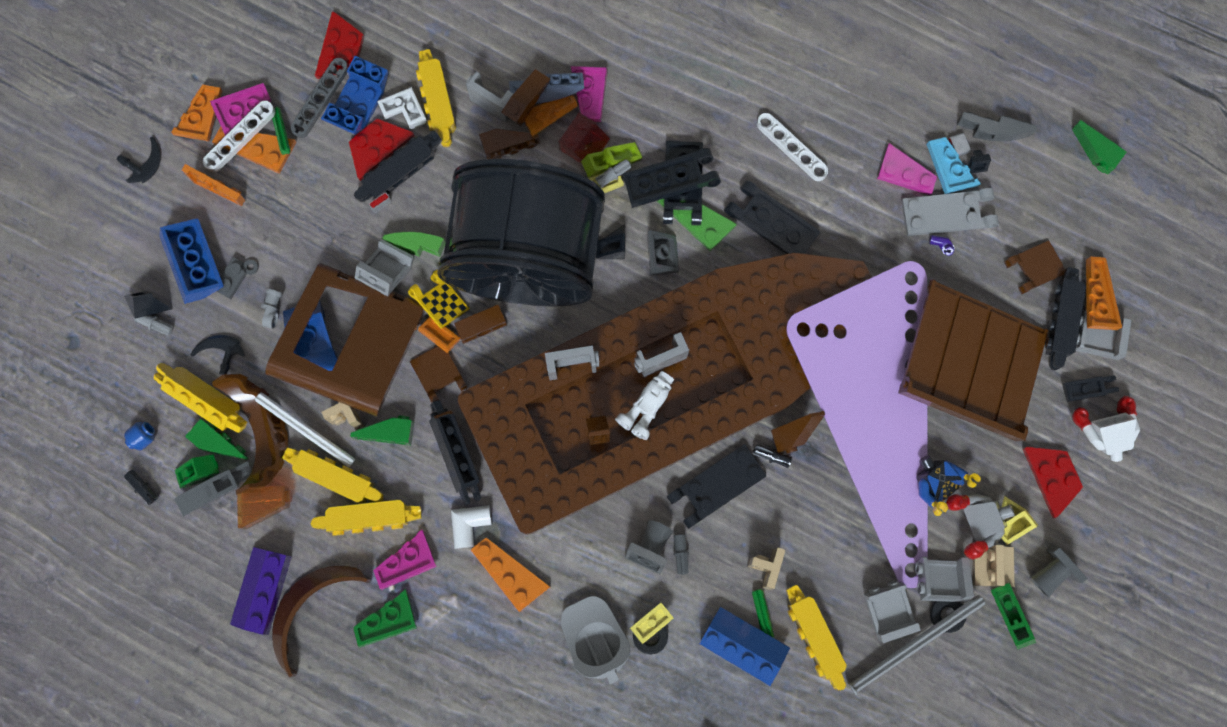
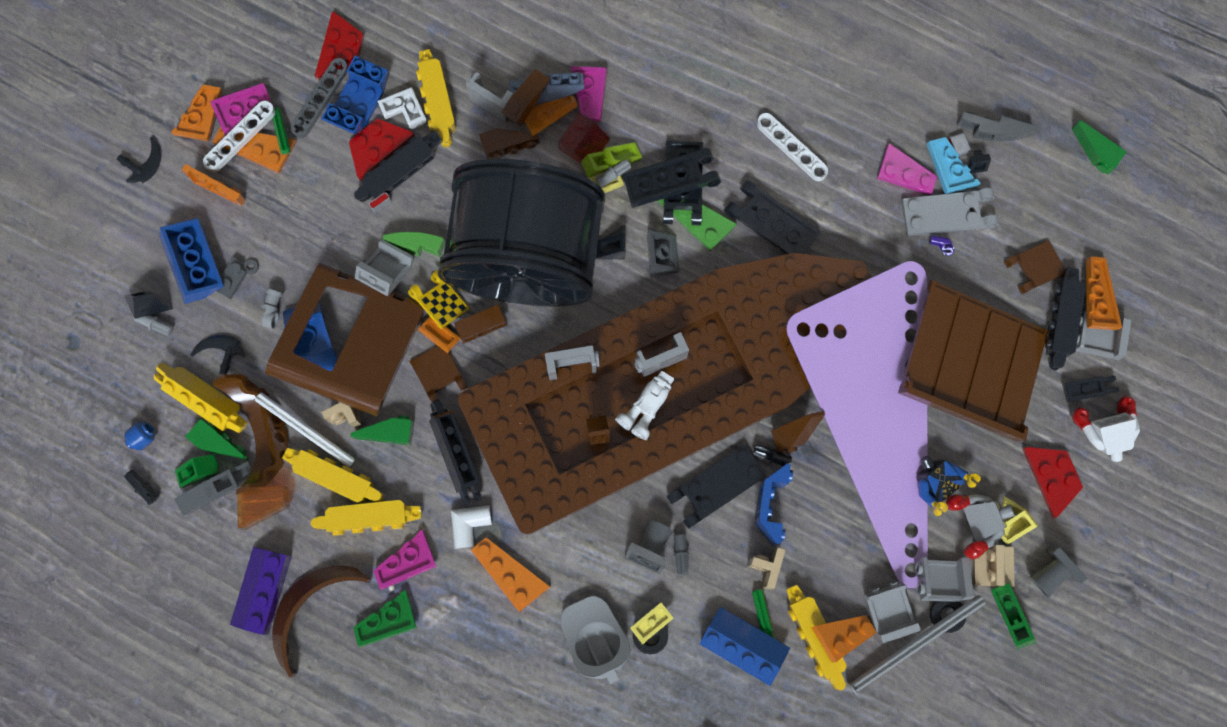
(772, 531): none -> blue slope
(843, 636): none -> orange wing

